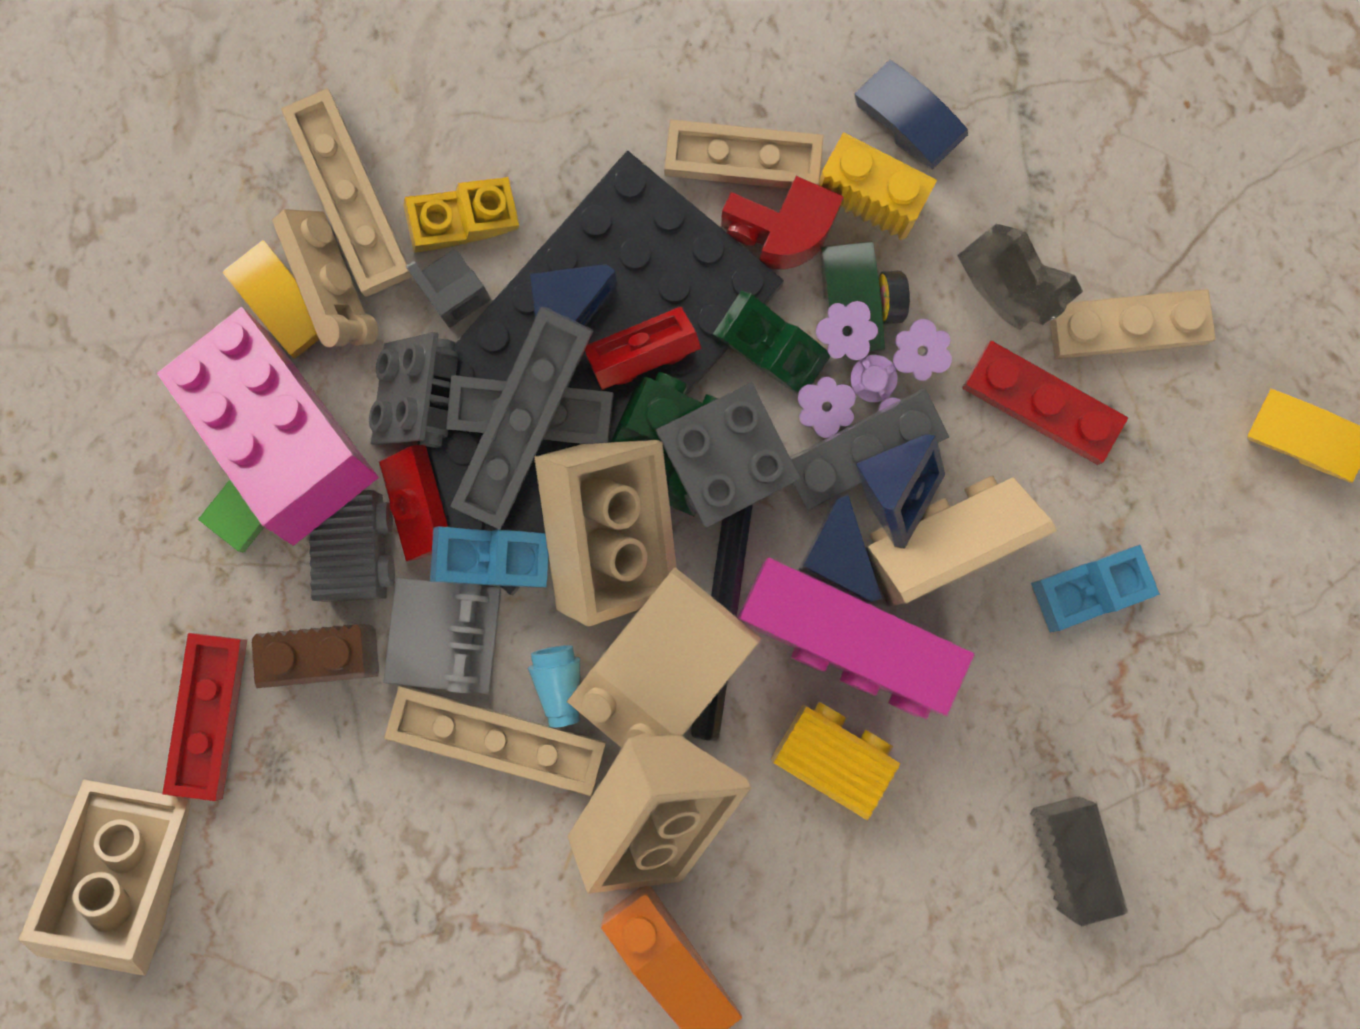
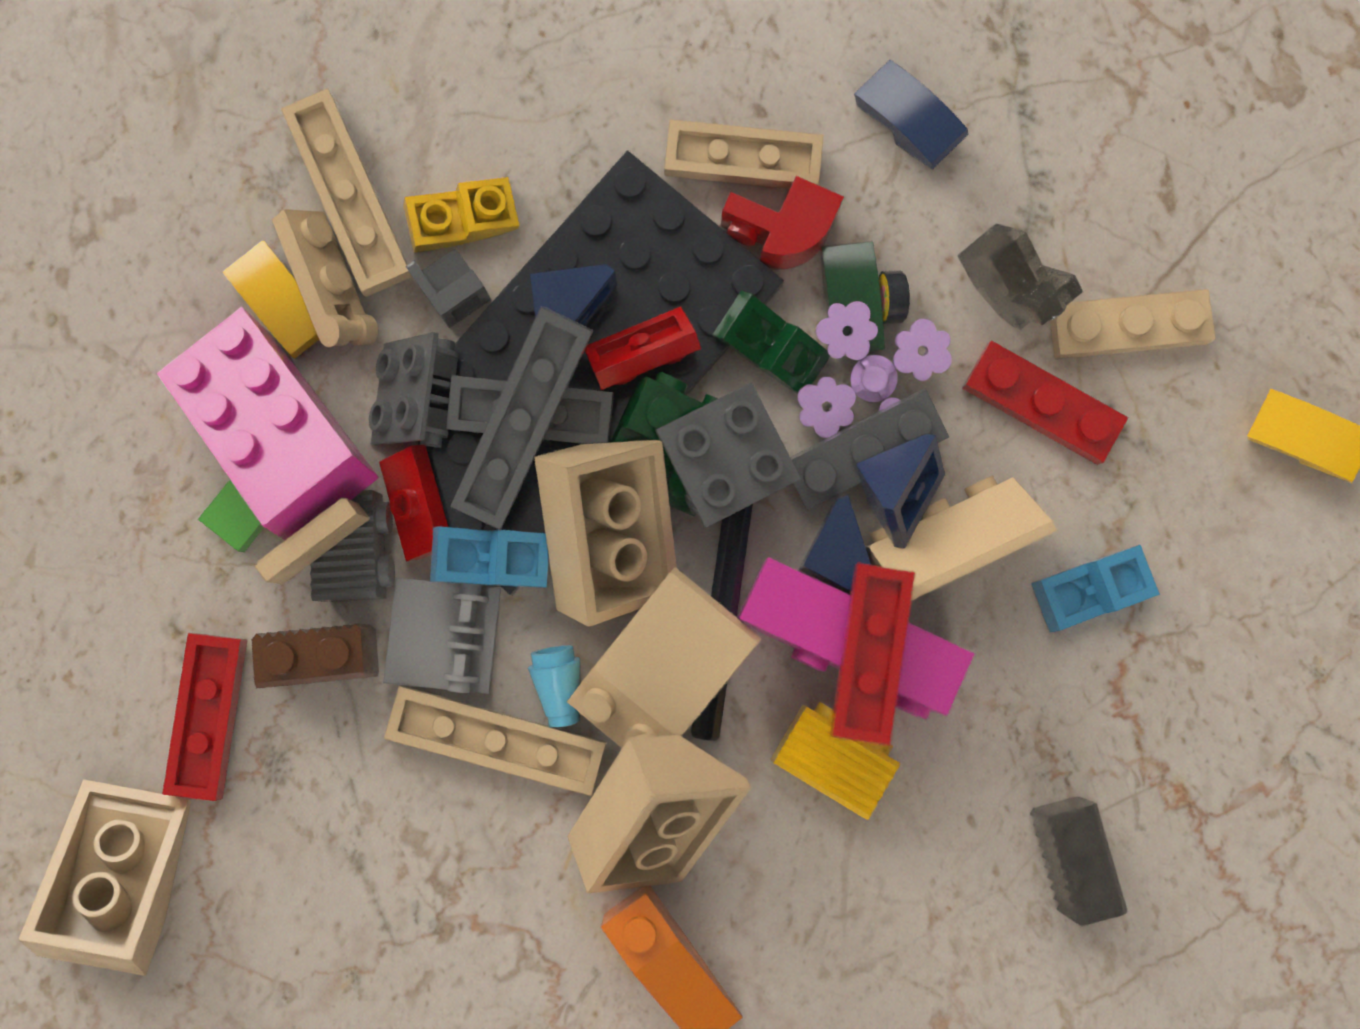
(311, 541): none -> tan tile
(872, 654): none -> red plate
(876, 185): yellow brick -> none

